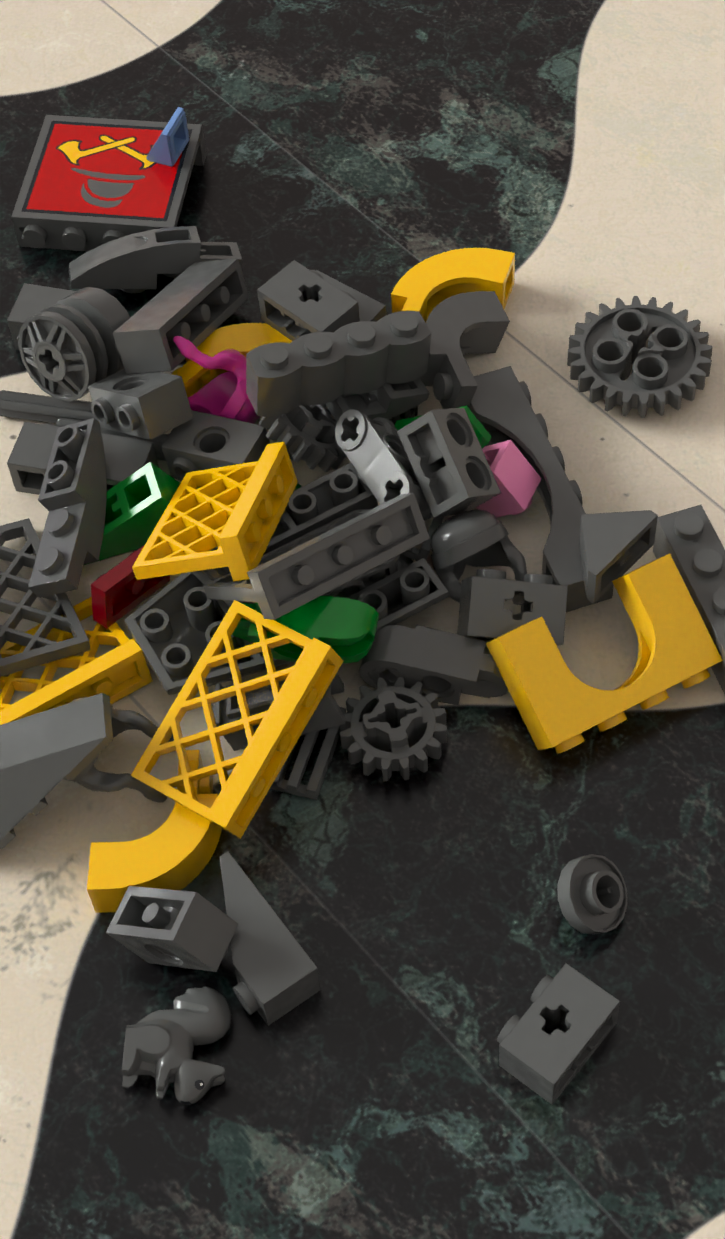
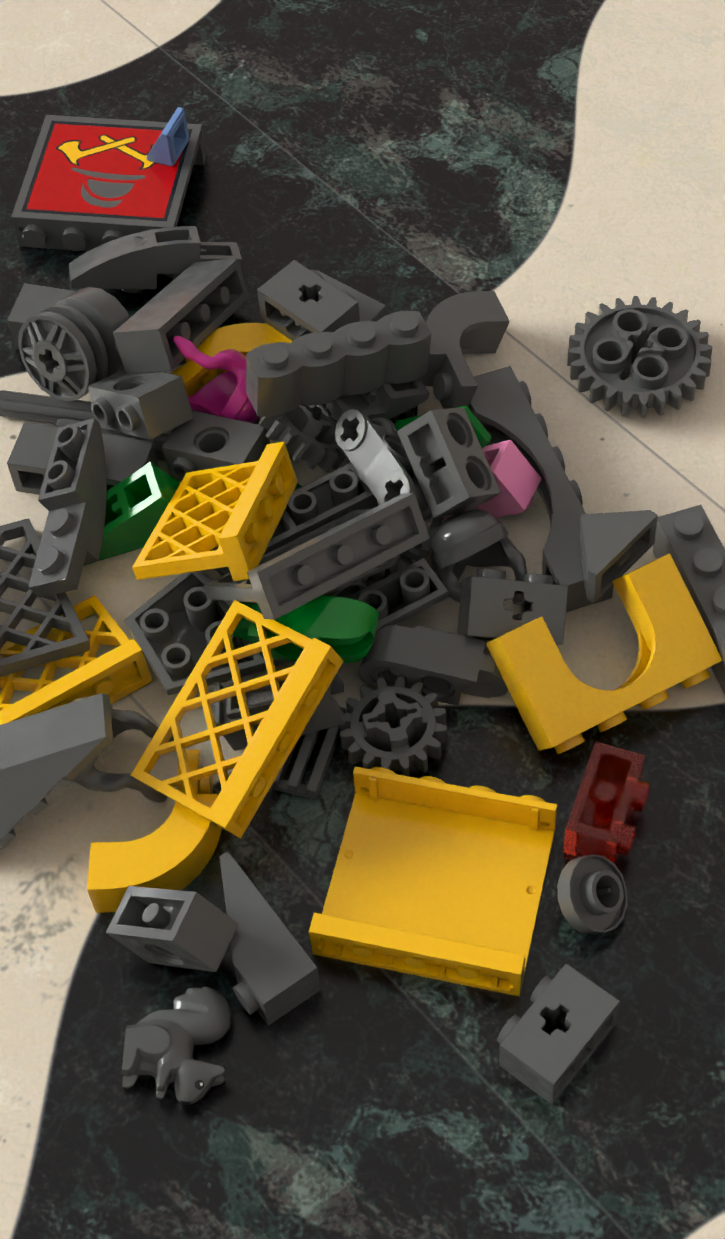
(120, 591): dark red plate -> none
(437, 881): none -> yellow panel
(454, 274): yellow arch -> none
(605, 804): none -> clear red brick

